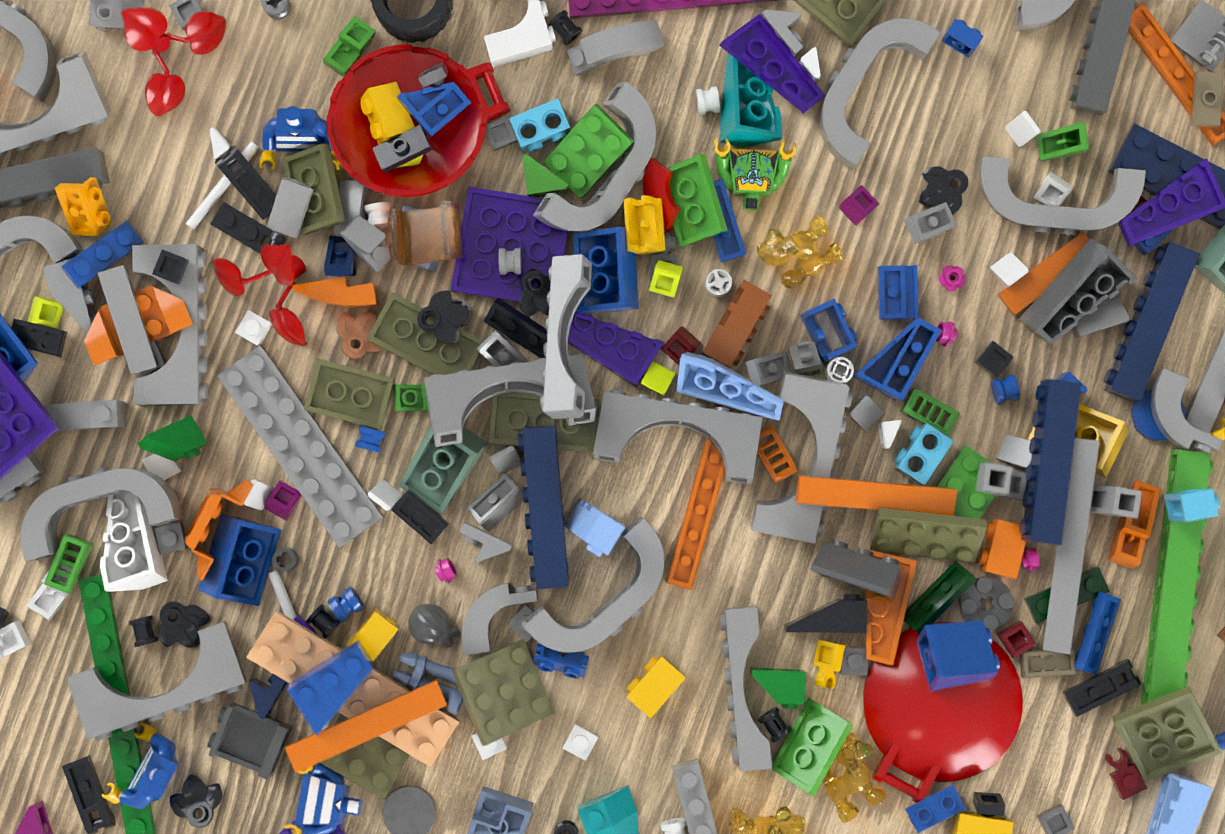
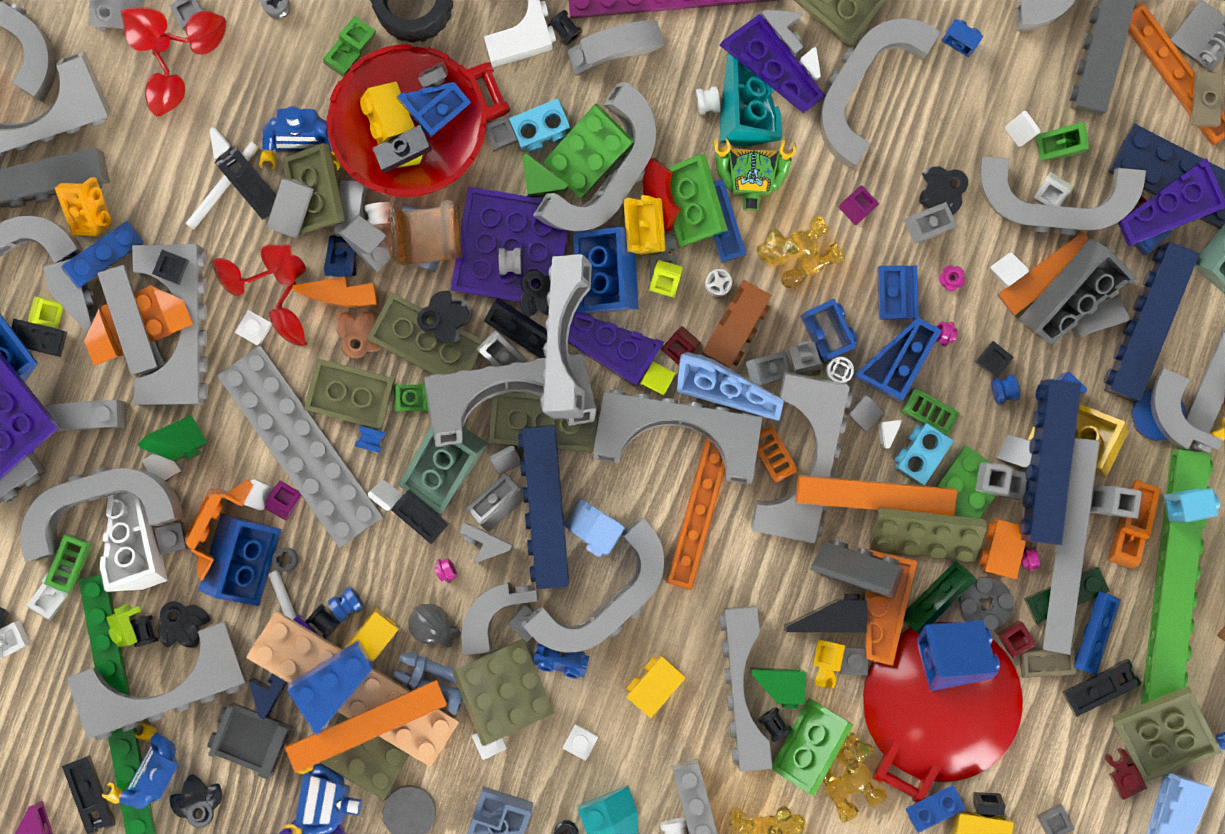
(120, 626): none -> lime bracket
(244, 228): black plate -> none

